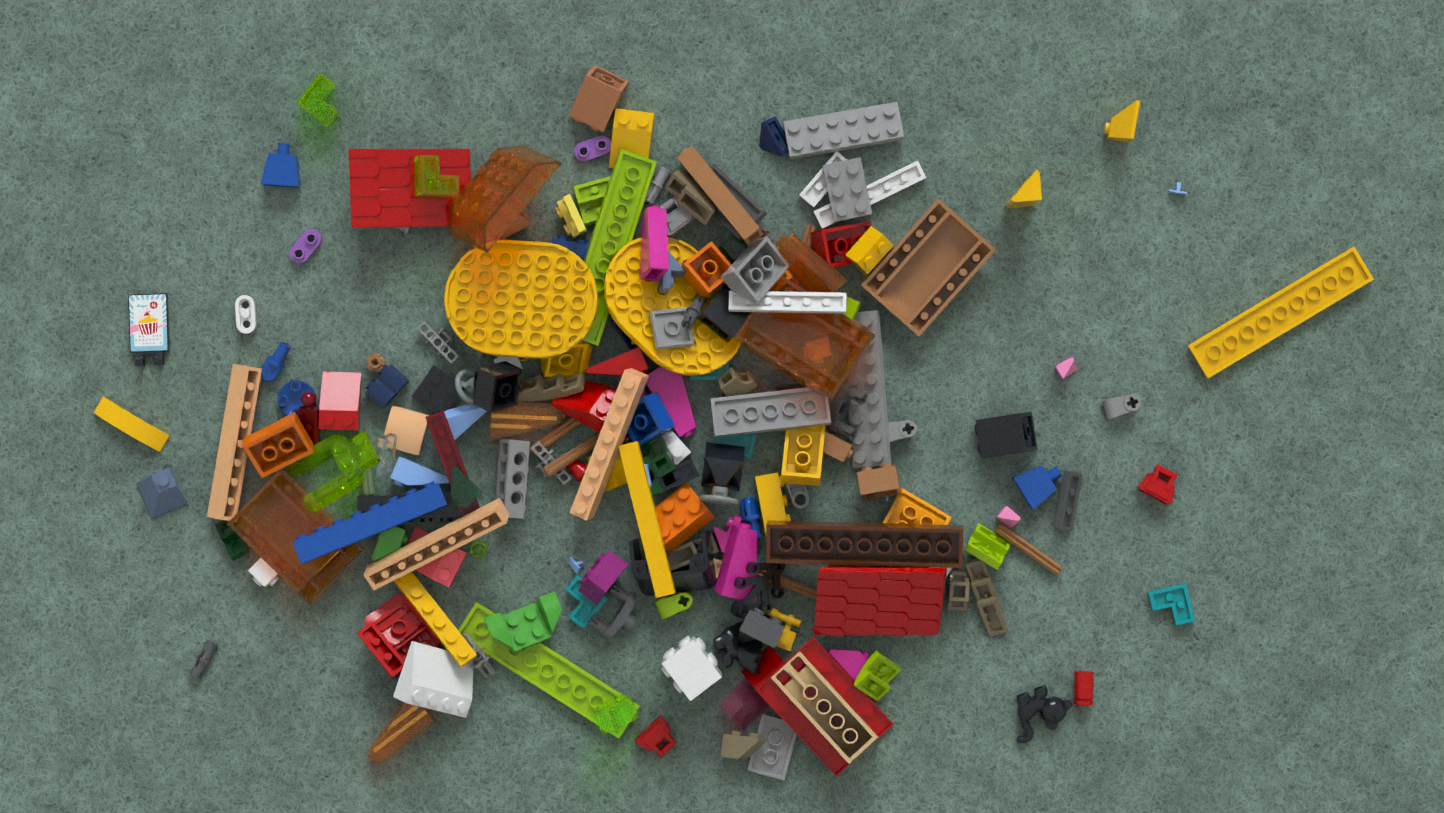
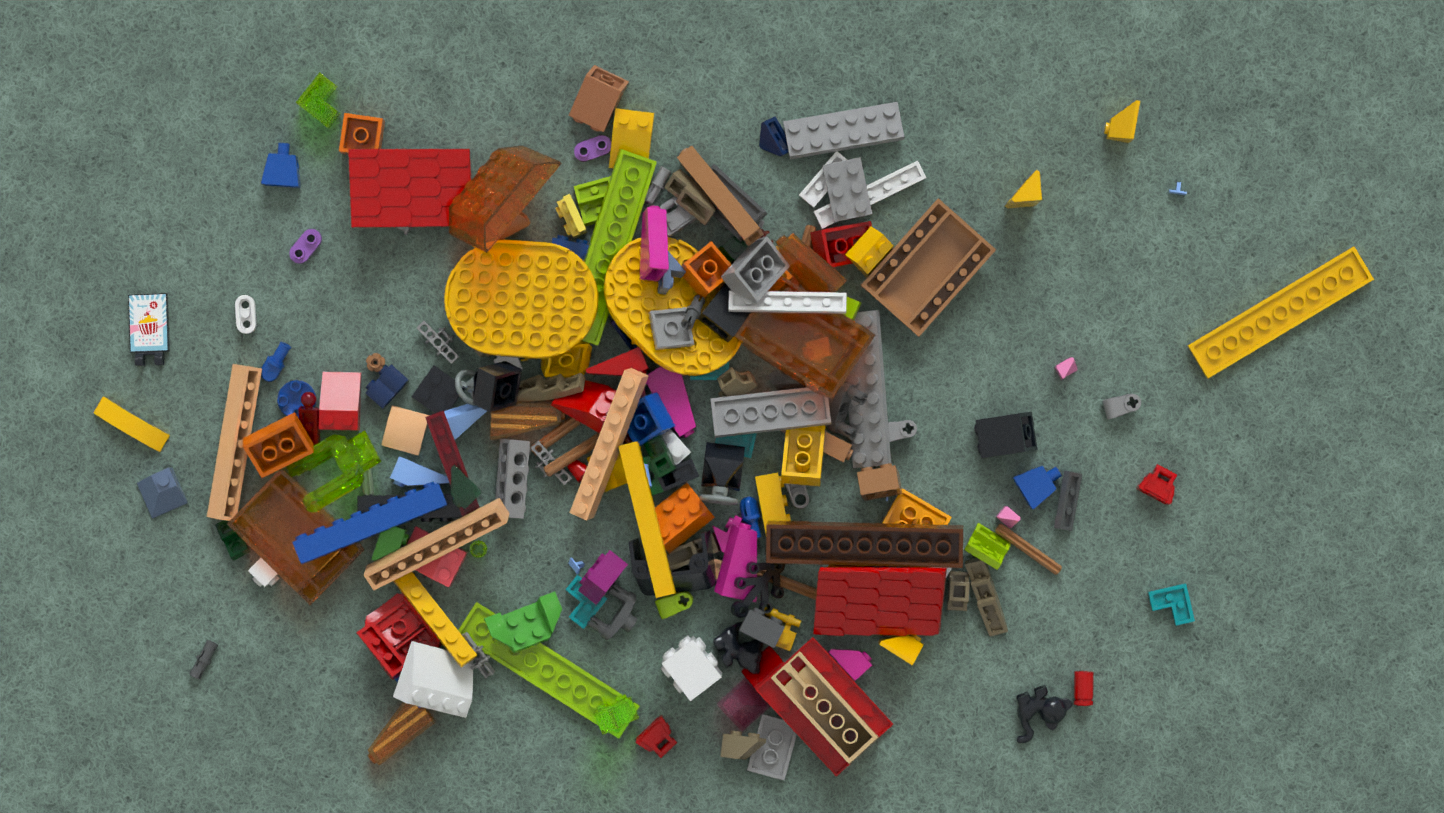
(361, 132): none -> orange brick
(386, 452): clear plate -> none
(430, 182): clear neon green brick -> none
(876, 675): lime slope -> none
(905, 647): none -> yellow slope

